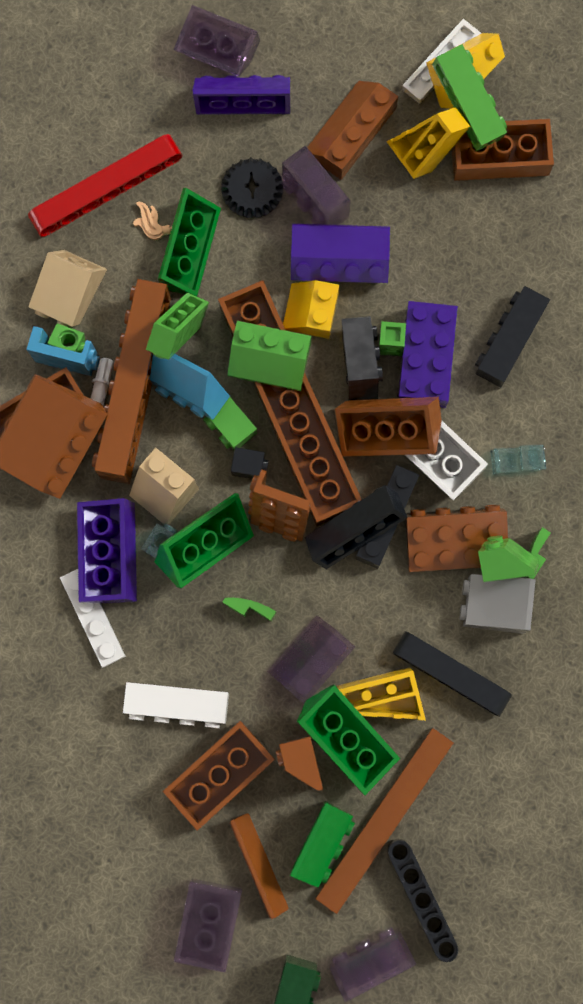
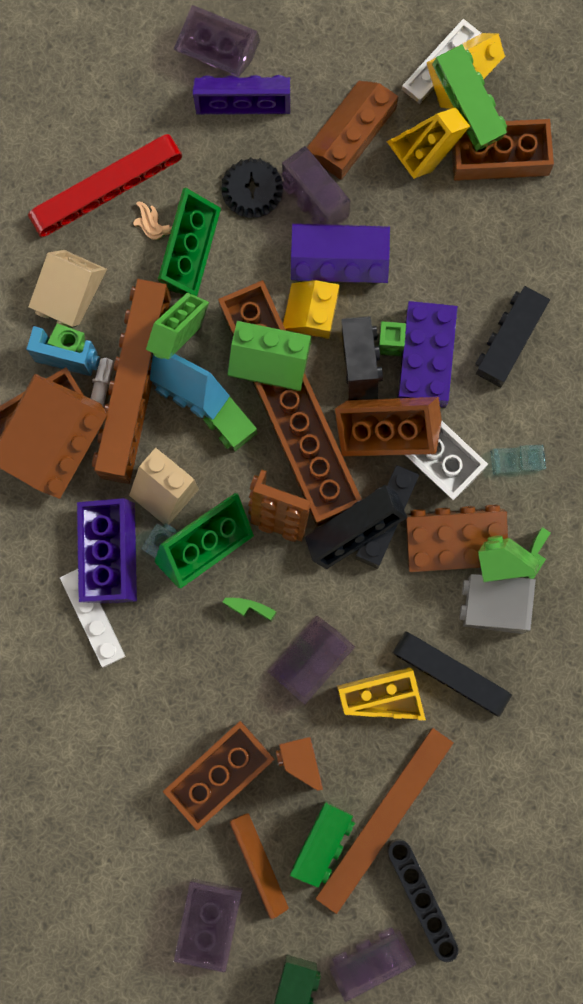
(176, 703): white brick -> none
(248, 463): black brick -> none
(347, 738): green slope -> none

